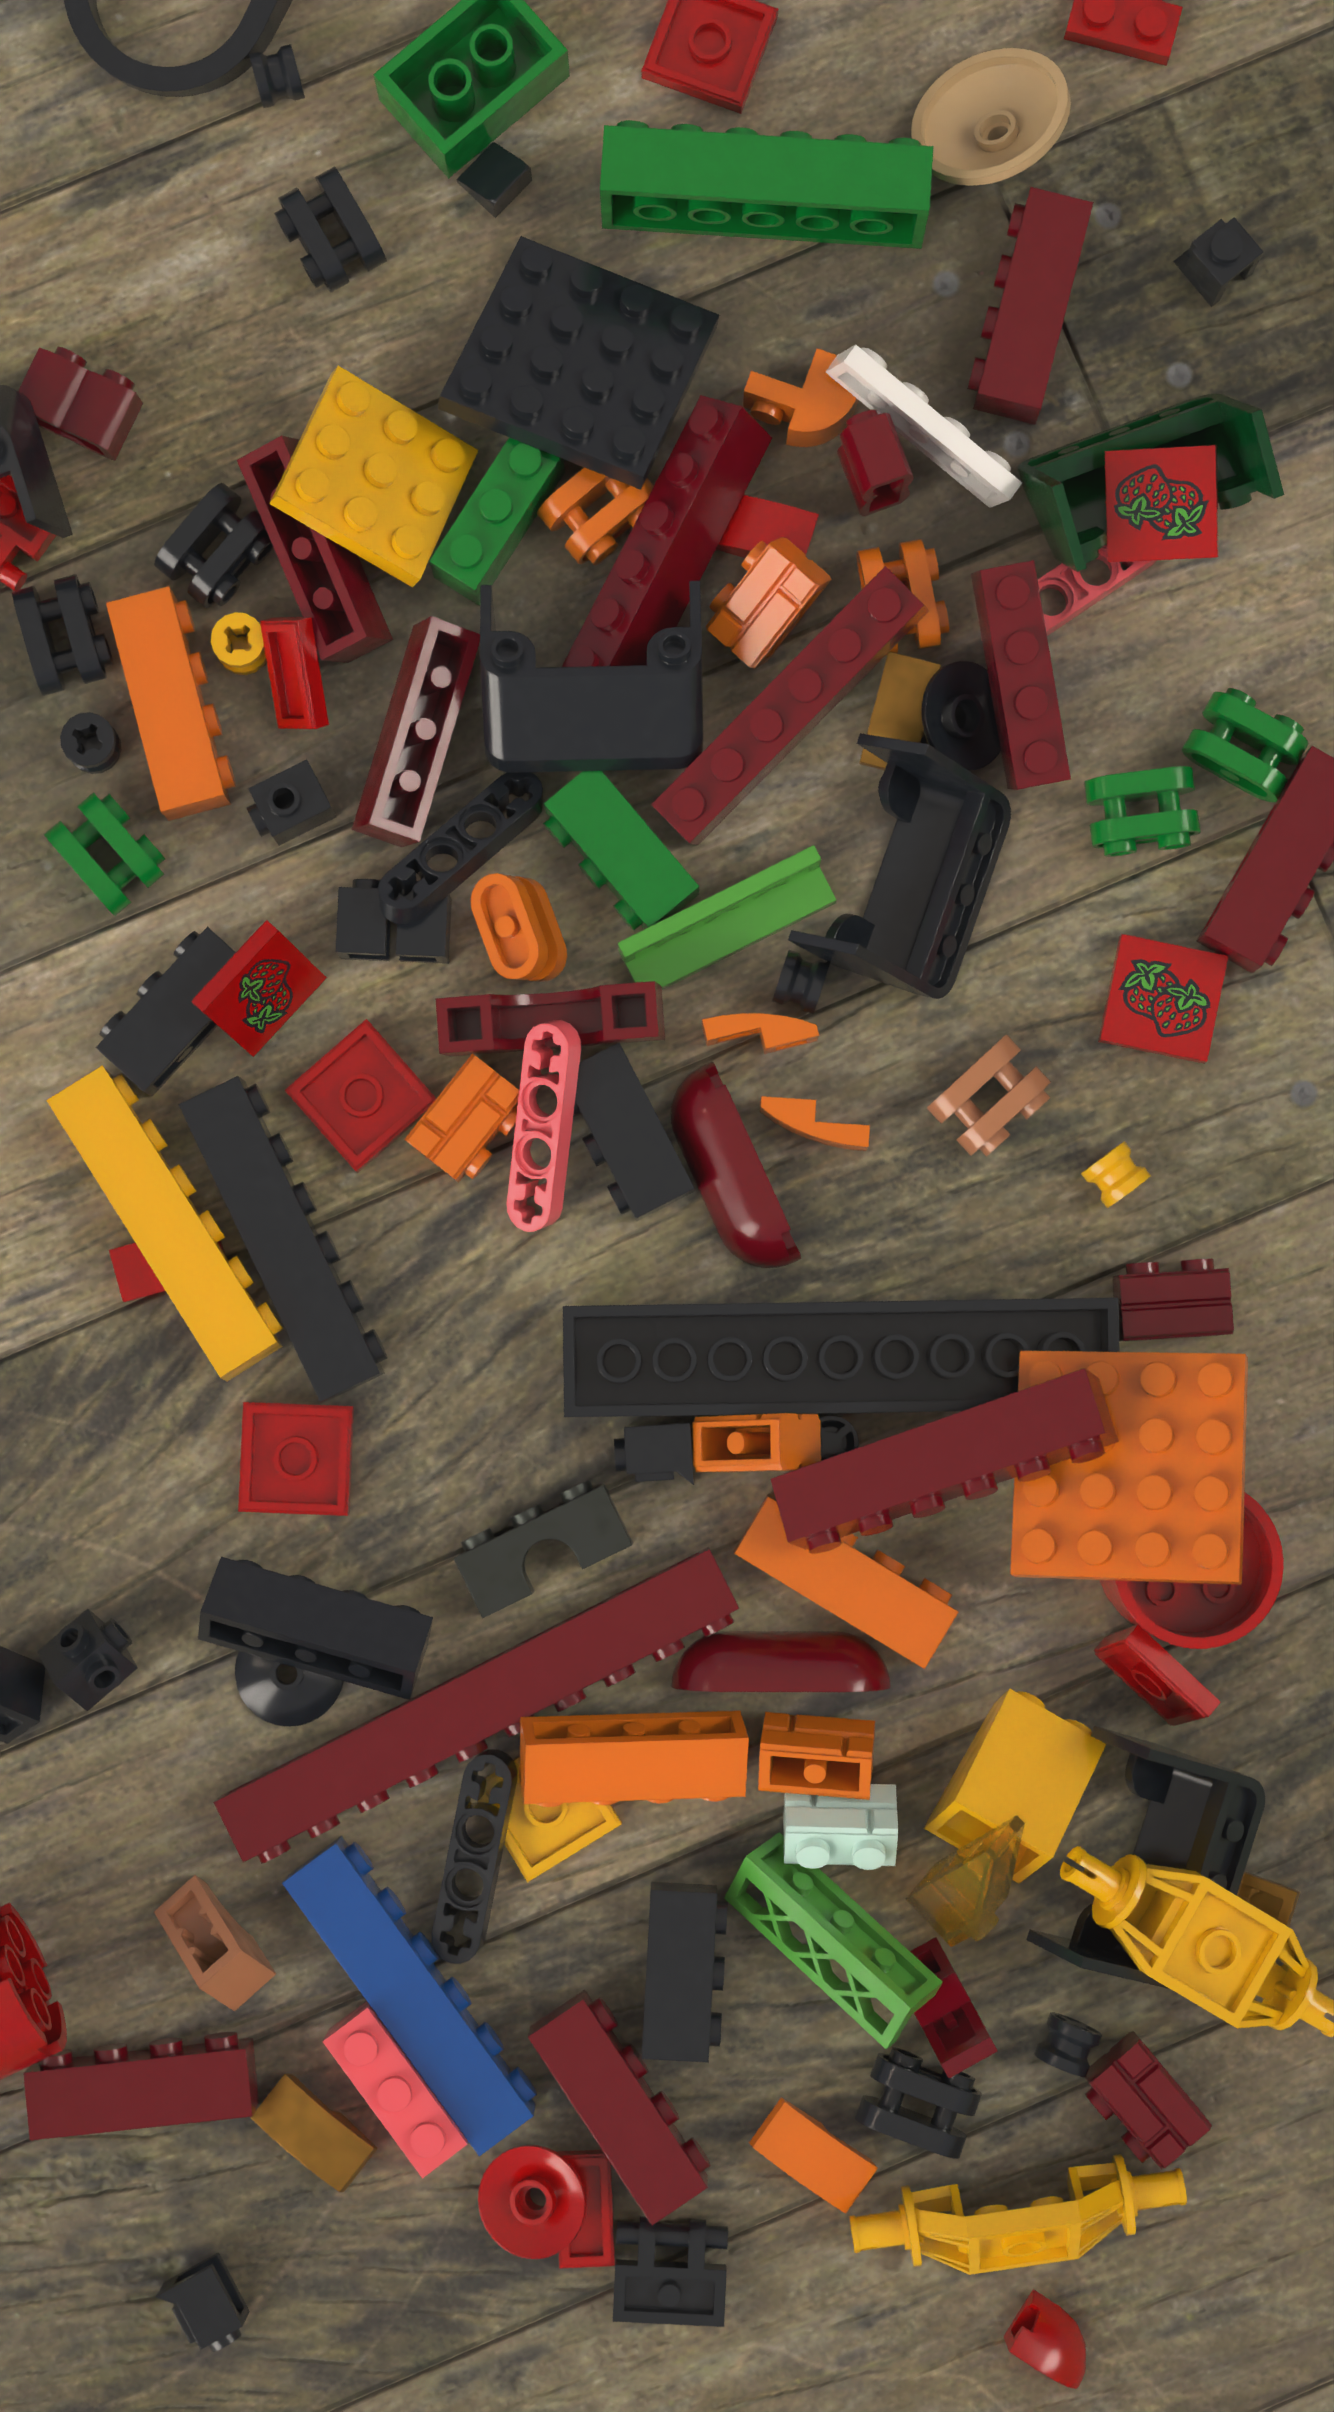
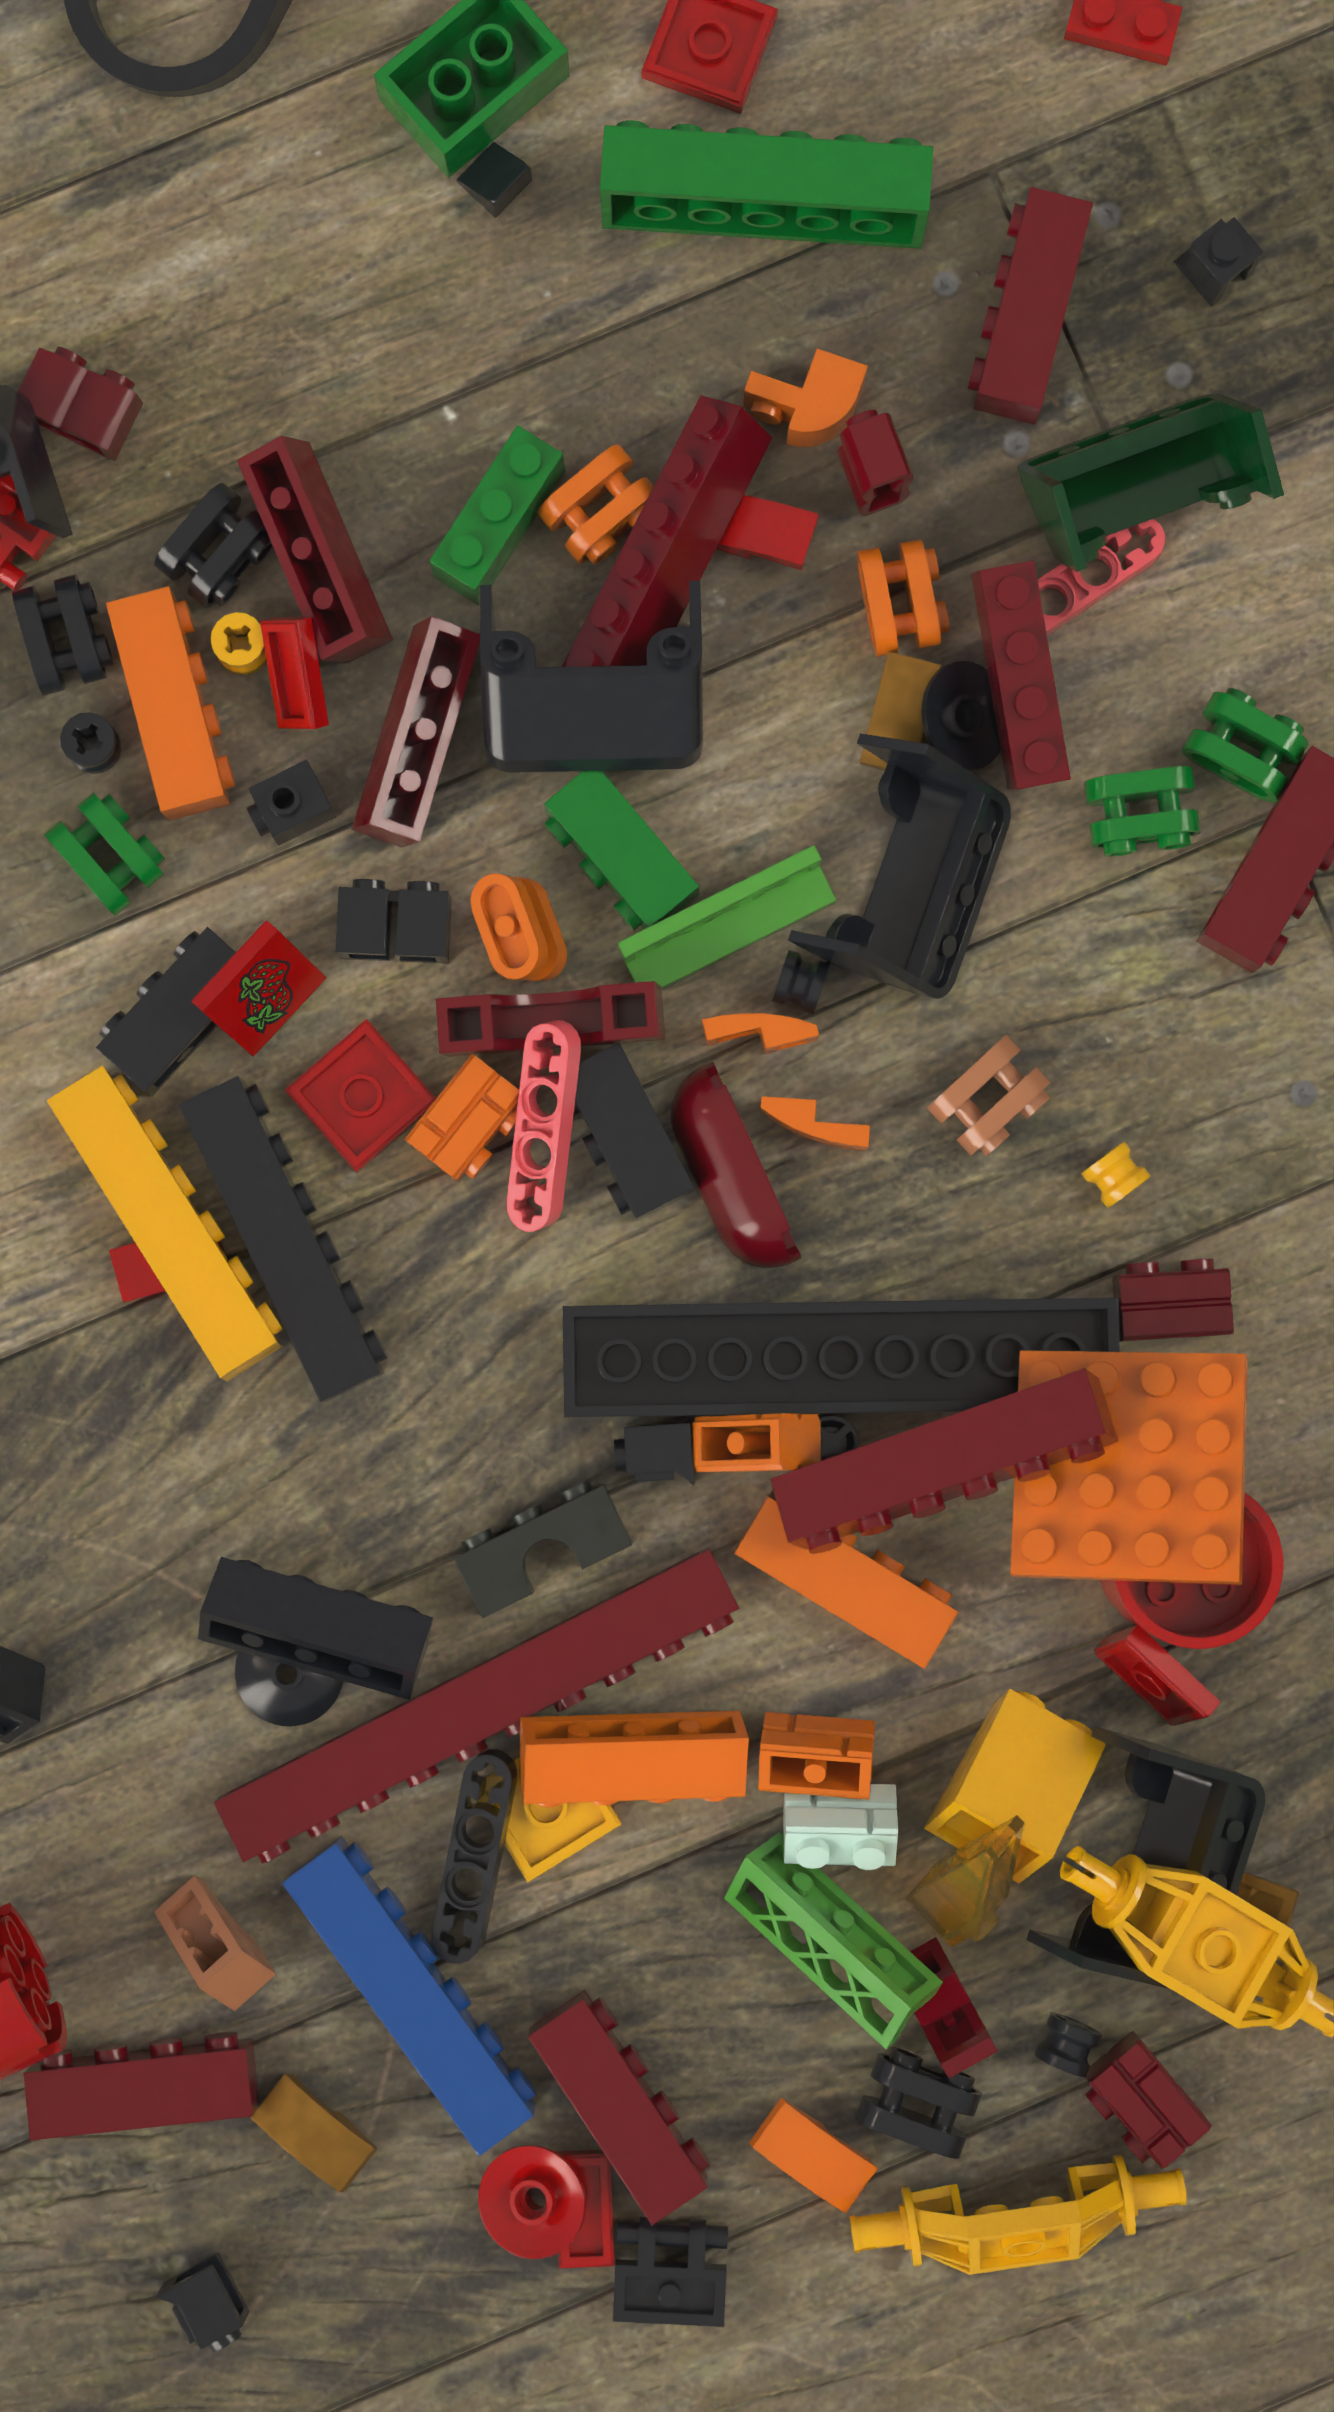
(88, 1658): black brick -> none
(277, 76): black wheel -> none
(296, 1458): red tile -> none
(300, 221): black brick -> none
(374, 476): yellow plate -> none
(394, 2089): coral brick -> none
(455, 841): black beam -> none
(579, 362): black plate -> none
(683, 1972): black brick -> none
(766, 601): orange brick -> none
(781, 1663): dark red brick -> none
(790, 707): dark red brick -> none
(938, 437): white plate -> none
(992, 116): tan dish -> none
(1048, 2340): red brick -> none
(1162, 503): red tile -> none
(1163, 998): red tile -> none

